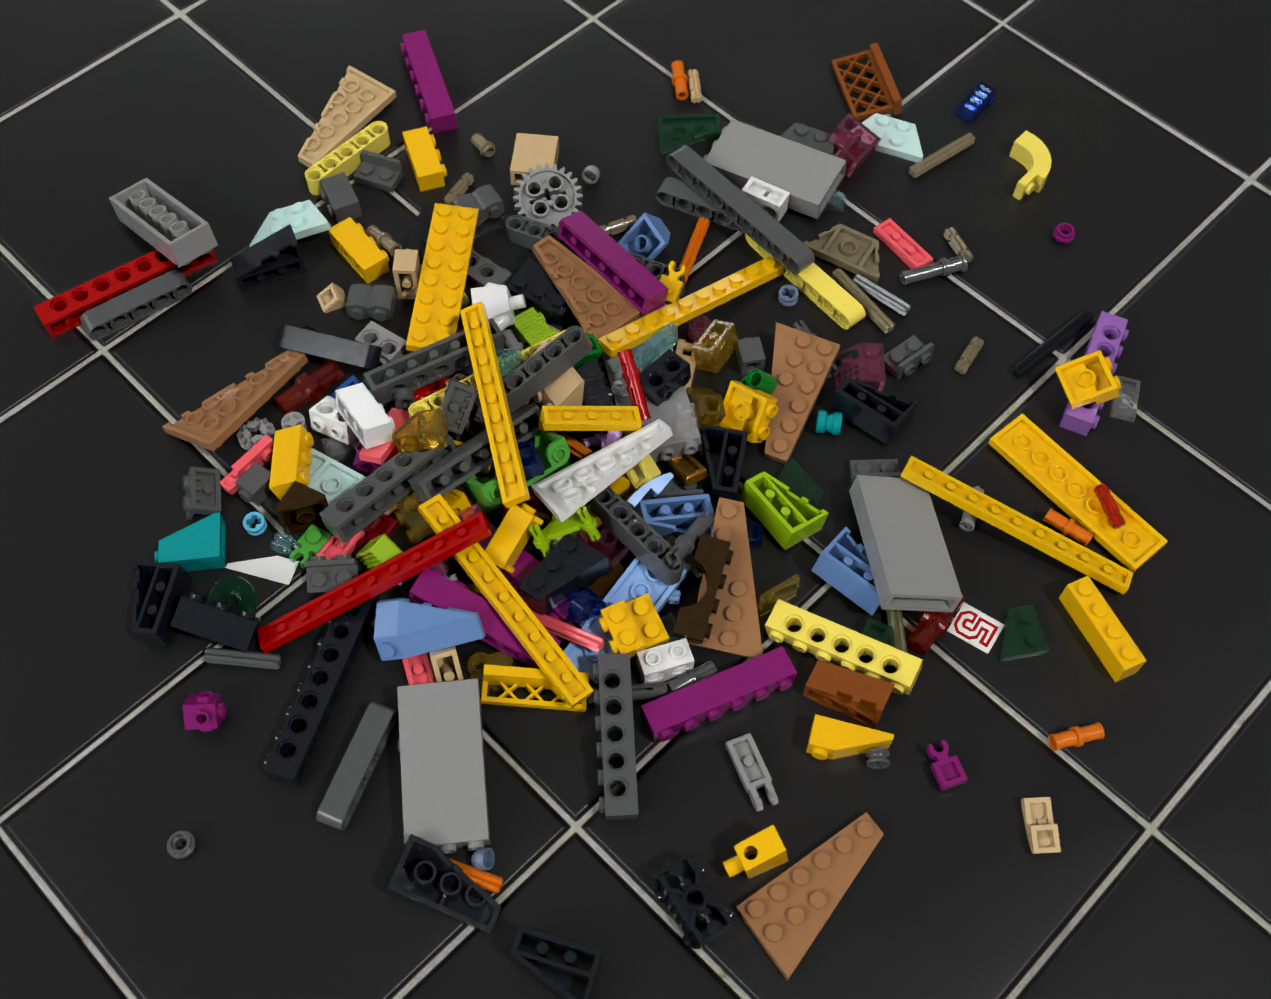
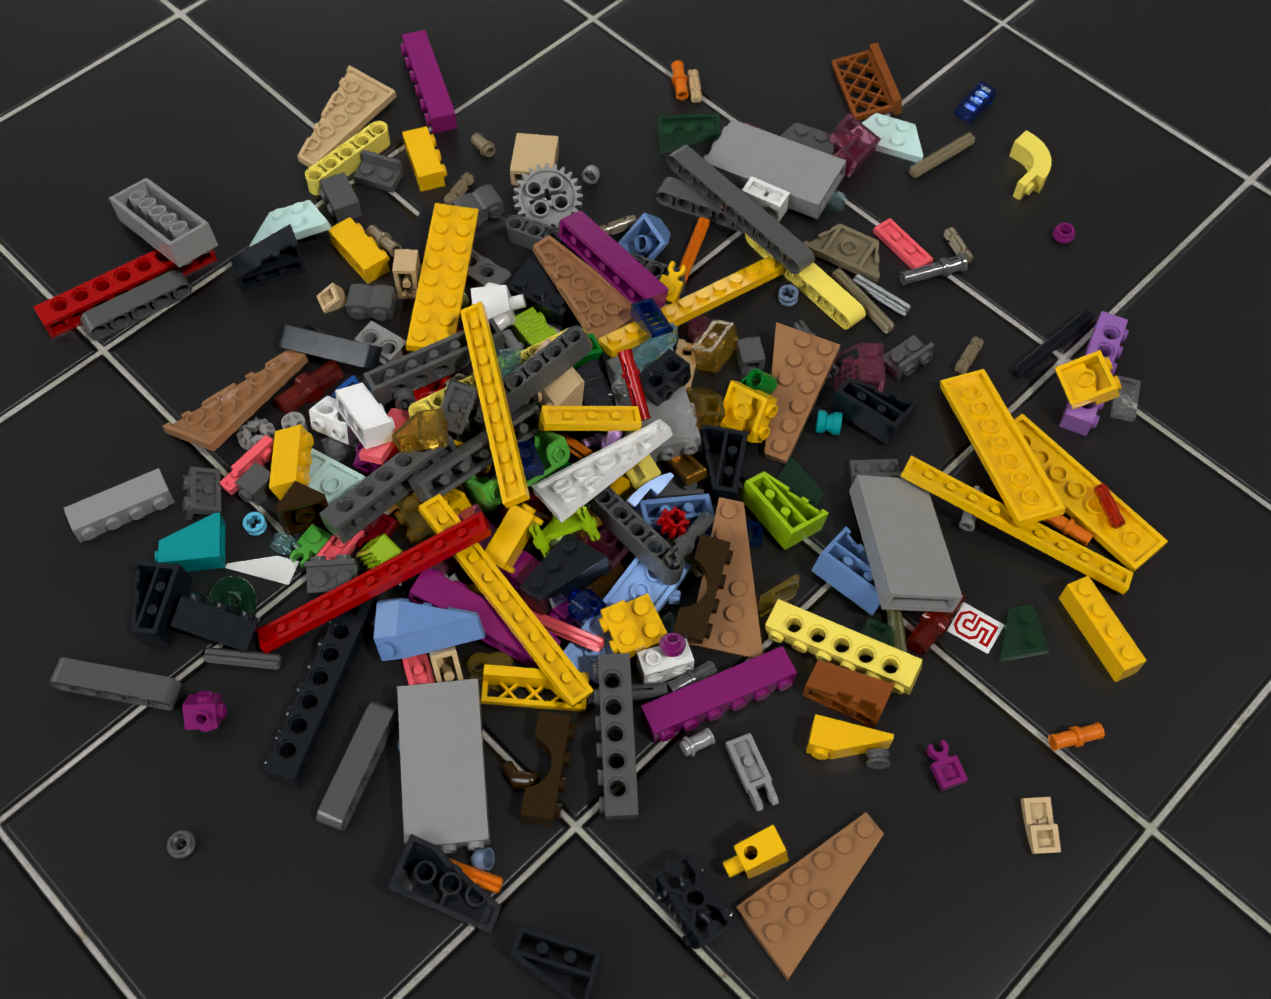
(115, 683): none -> dark grey beam
(119, 505): none -> light grey brick
(519, 779): none -> dark brown arm
(540, 801): none -> dark brown arch
(648, 306): none -> clear blue slope
(672, 644): none -> magenta plate
(673, 522): none -> red gear
(696, 742): none -> light grey pin
(1002, 448): none -> yellow plate

